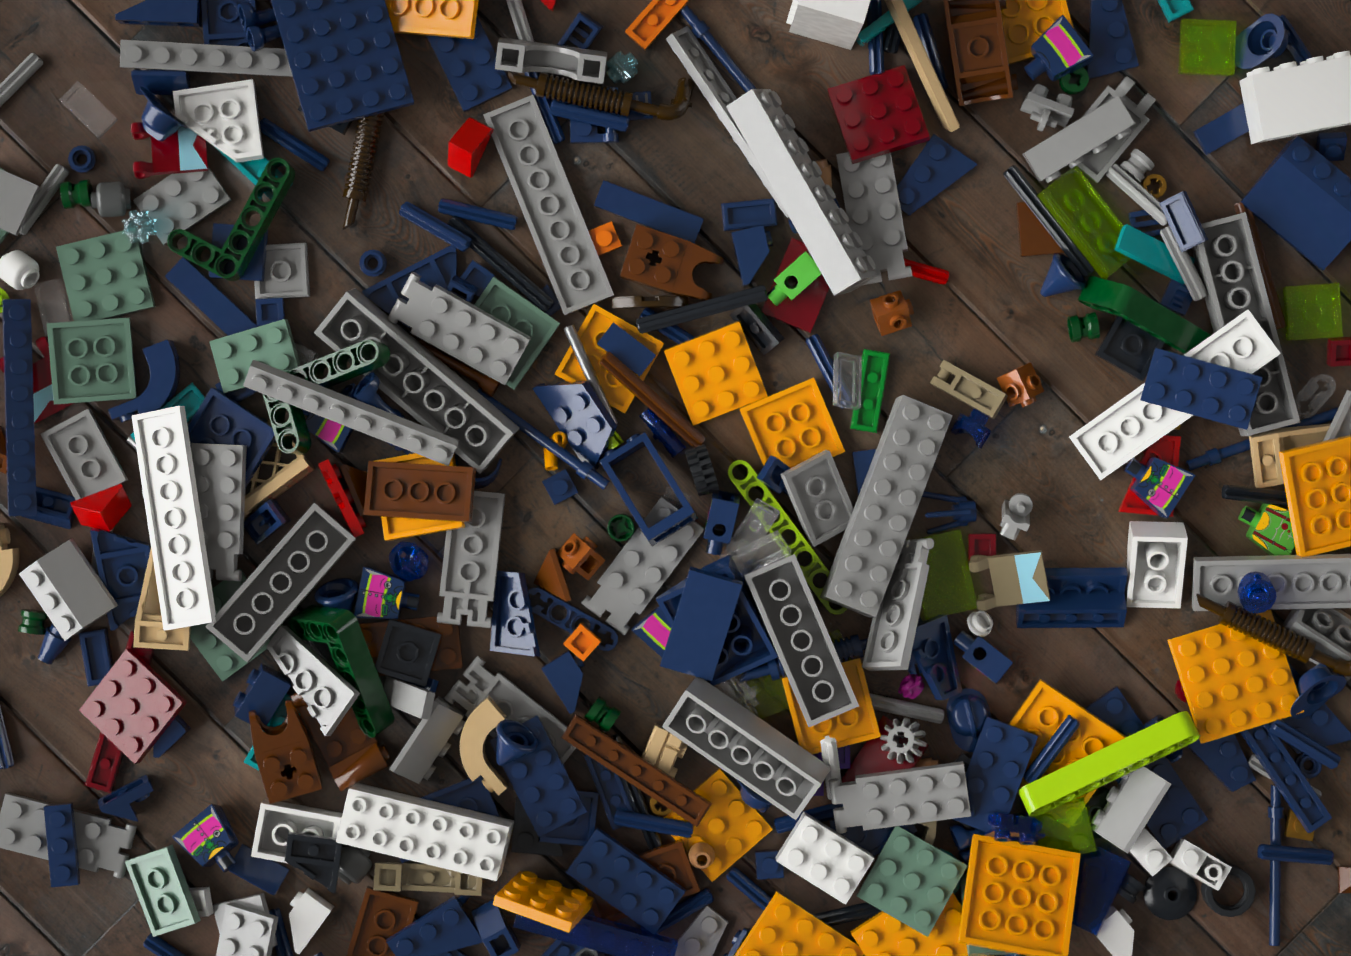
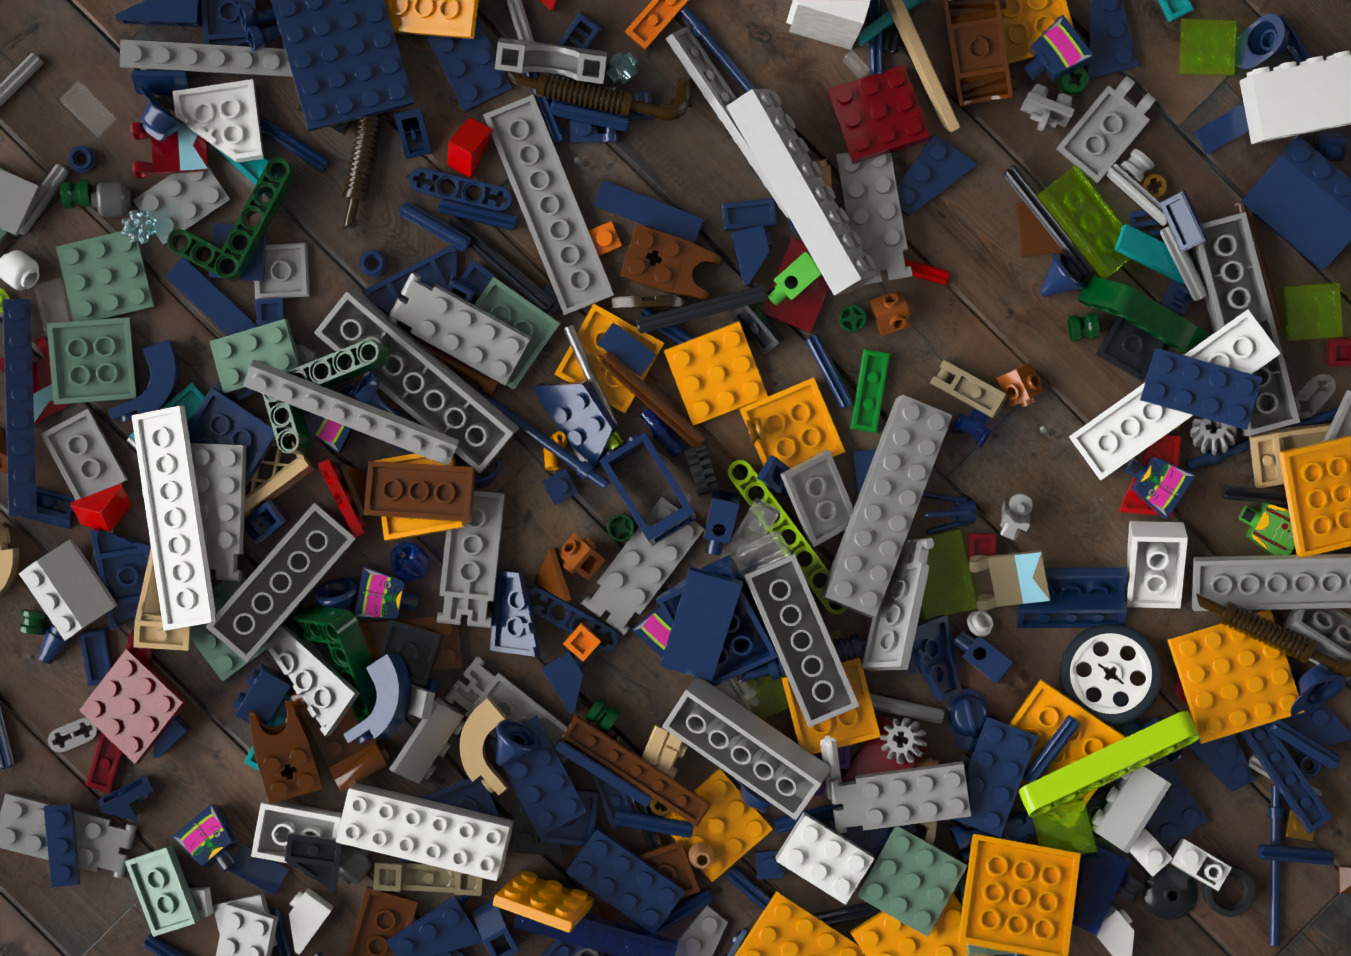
(76, 740): none -> light grey beam
(392, 701): none -> arch
(413, 133): none -> dark blue slope
(461, 187): none -> dark blue beam
(601, 771): none -> dark blue tile
(755, 430): none -> pearl gold bush
(847, 380): clear tile -> none
(855, 64): none -> clear tile
(856, 317): none -> dark green wheel
(911, 686): magenta plate -> none
(926, 35): dark blue axle -> none
(1024, 831): clear blue hinge -> none
(1078, 139): light grey brick -> none
(1145, 661): none -> wedge
(1208, 441): none -> light grey gear
(1256, 592): clear blue piece -> none

